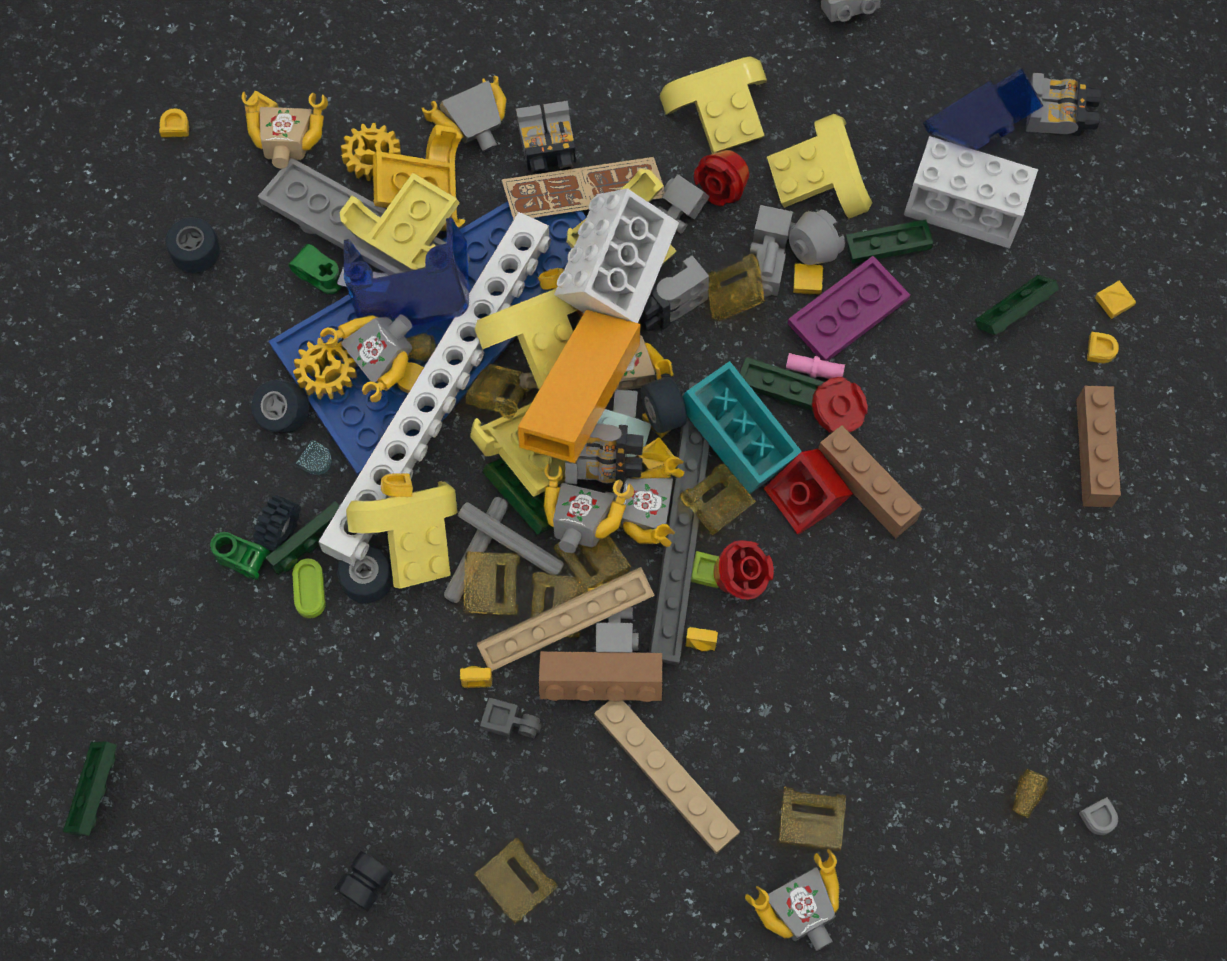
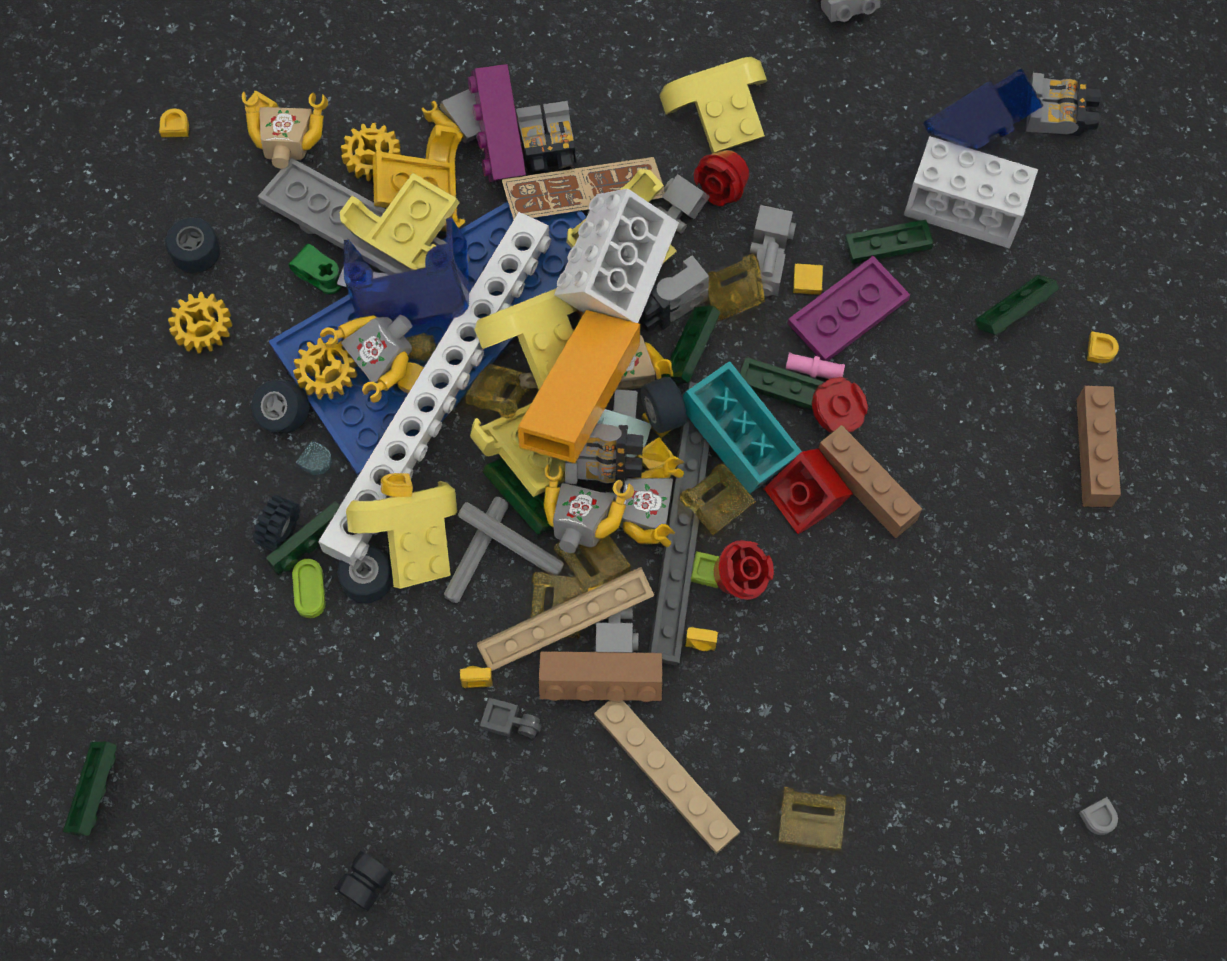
(200, 322): none -> yellow gear
(244, 557): green piece -> none
(481, 583): clear yellow plate -> none
(497, 122): none -> magenta brick
(508, 888): clear yellow plate -> none
(549, 278): yellow tile -> none
(692, 343): none -> dark green plate
(802, 904): torso -> none
(815, 238): light grey cone -> none
(820, 166): light yellow piece -> none
(1029, 792): clear yellow cone -> none
(1115, 299): yellow tile -> none

